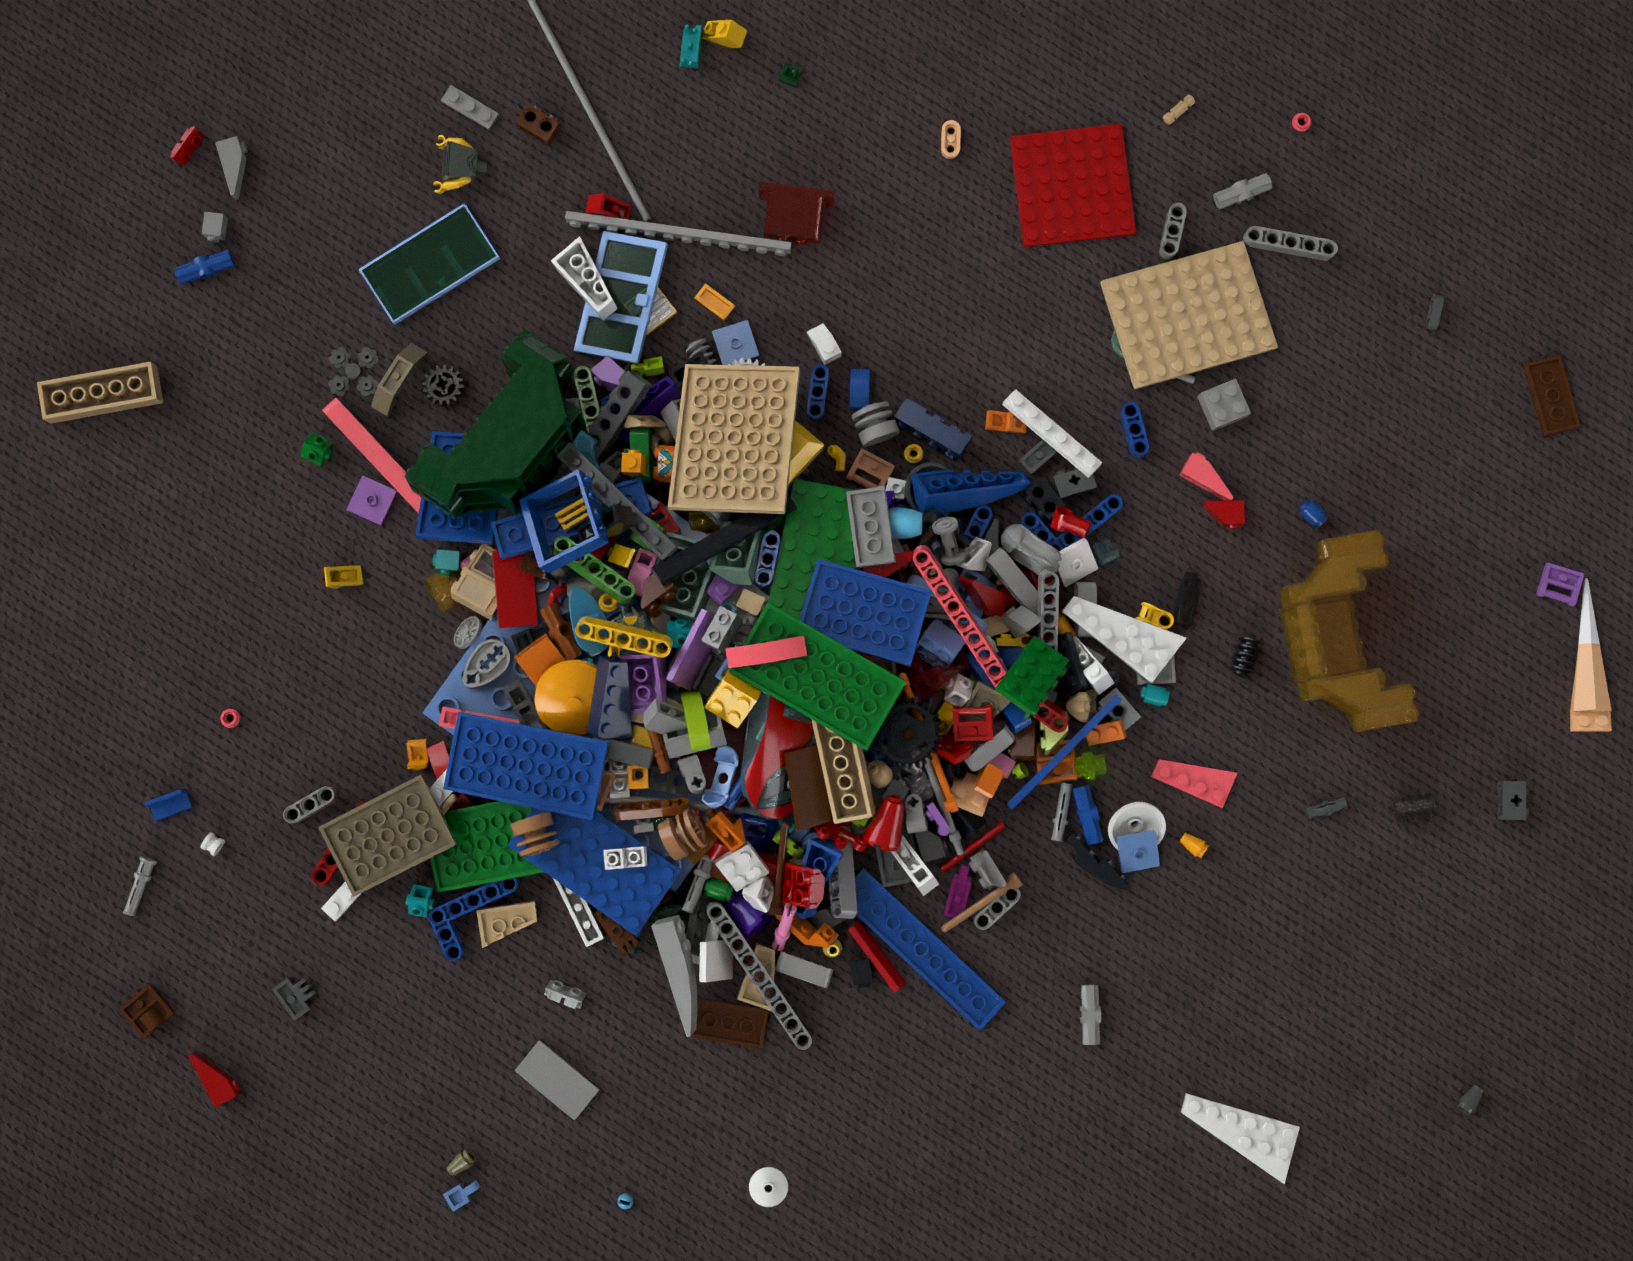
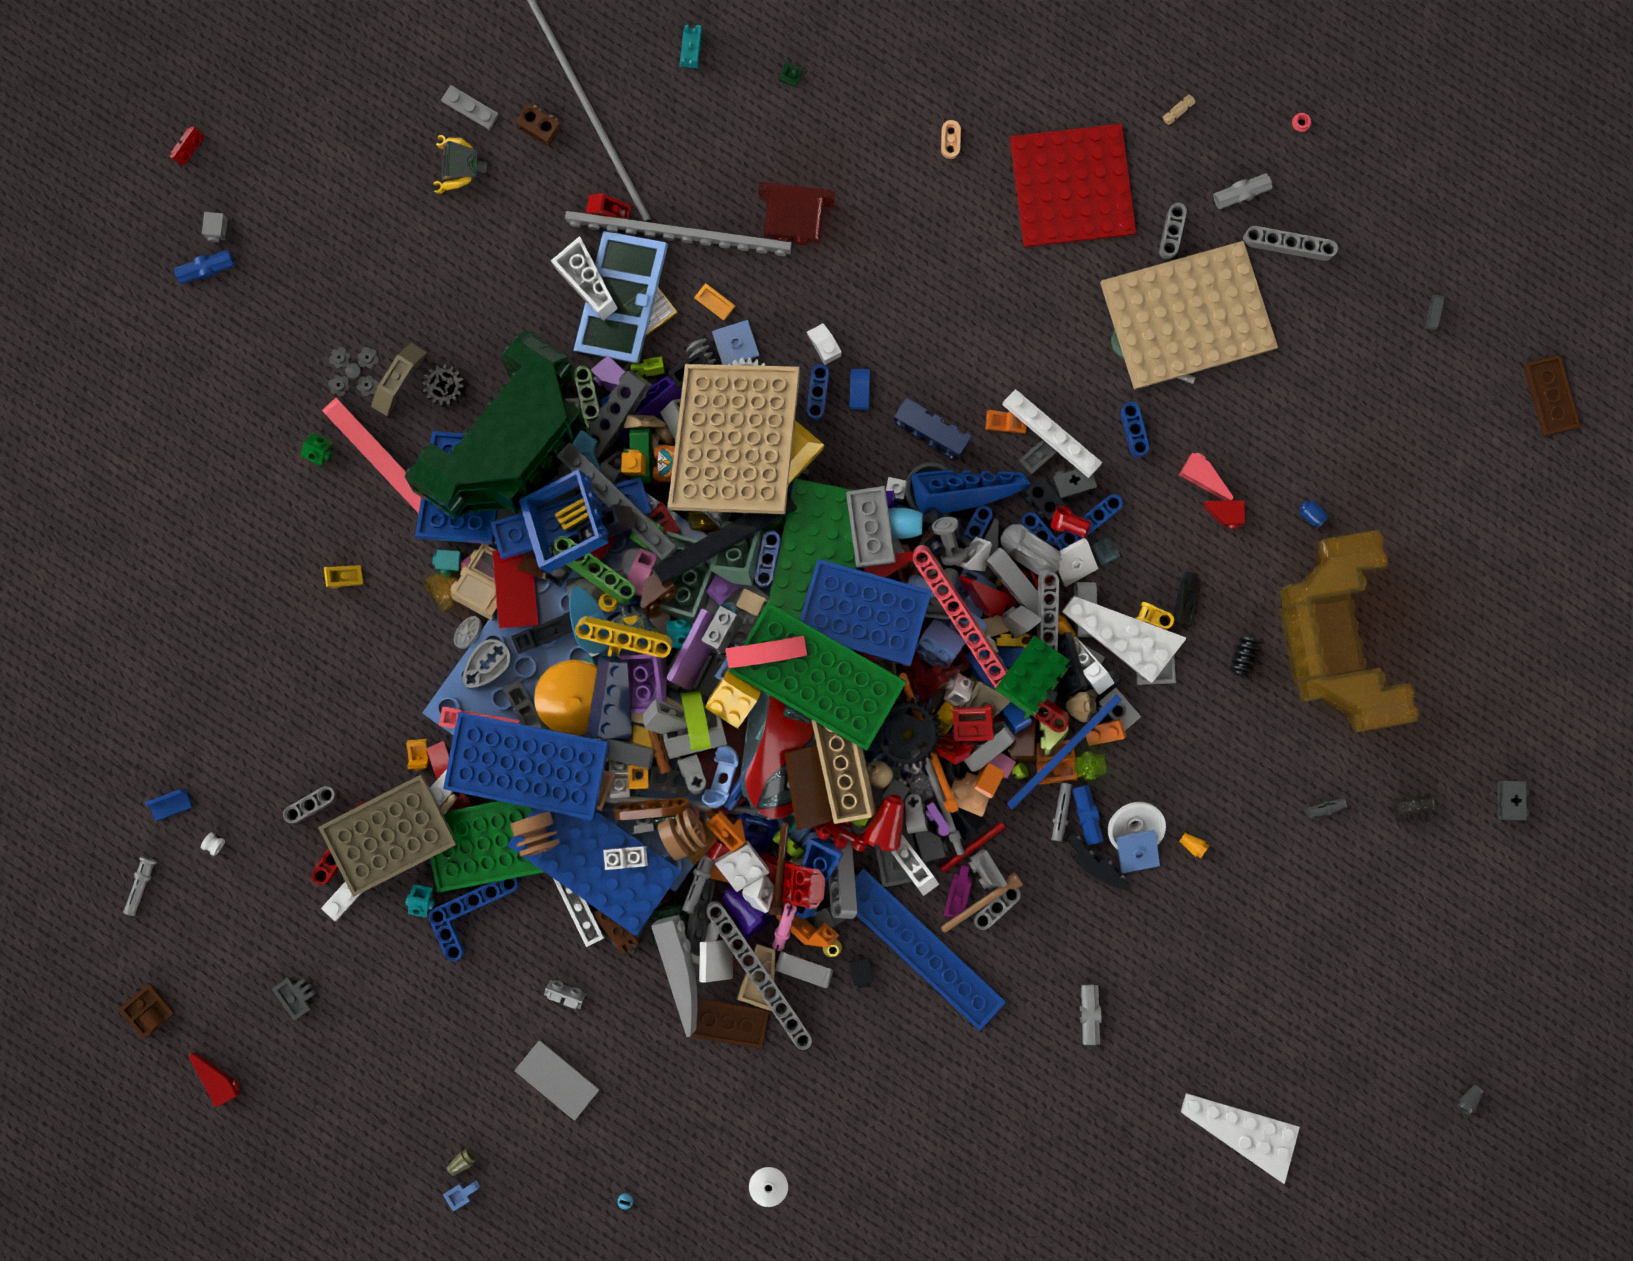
(100, 392): tan brick -> none
(224, 718): coral plate -> none
(233, 161): light grey slope -> none
(372, 500): medium lavender plate -> none
(429, 264): clear green door -> none
(505, 919): tan wing -> none
(539, 658): orange brick -> none
(555, 594): red arm -> none
(557, 625): dark orange piece -> none
(621, 557): yellow slope -> none
(719, 890): green brick -> none
(725, 33): yellow slope -> none
(839, 455): yellow arm -> none
(872, 466): nougat plate -> none
(874, 421): light grey wheel -> none
(876, 956): red tile -> none
(913, 447): yellow plate -> none
(1154, 695): teal brick -> none
(1199, 781): coral wing -> none
(1224, 404): light grey brick -> none
(1562, 578): medium lavender plate -> none
(1590, 695): light nougat plate -> none

